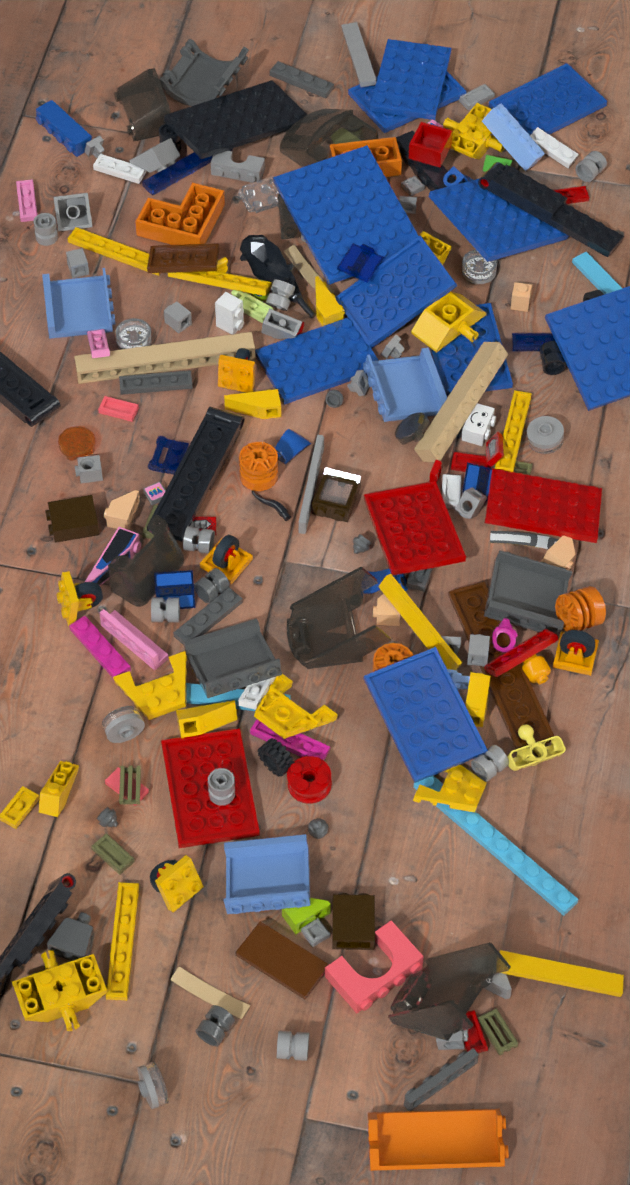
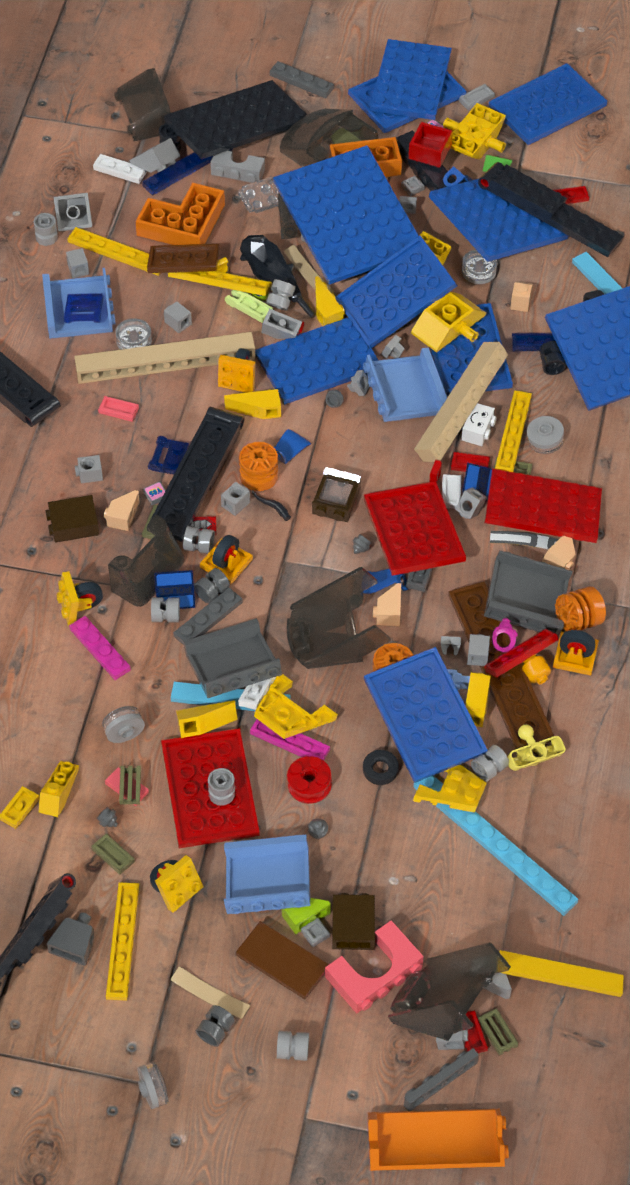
(26, 200): bright pink tile -> none
(63, 127): blue brick -> none
(76, 442): clear orange tile -> none
(79, 987): yellow slope -> none
(83, 303): none -> clear blue plate
(94, 147): light grey tile -> none
(98, 343): bright pink tile -> none
(122, 543): slope -> none
(133, 639): bright pink fence -> none
(155, 382): dark grey plate -> none
(161, 694): yellow wing -> none
(199, 76): dark grey hinge -> none
(229, 313): white brick -> none
(235, 498): none -> light grey brick
(275, 757): black tyre -> none
(311, 484): light grey tile -> none
(358, 54): light grey tile -> none
(360, 262): clear blue piece -> none
(380, 756): none -> black tyre
(412, 428): clear smoke tile -> none
(418, 621): yellow tile -> none
(494, 449): red tile -> none
(513, 137): light blue brick -> none
(554, 148): white plate -> none
(591, 166): light grey wheel -> none

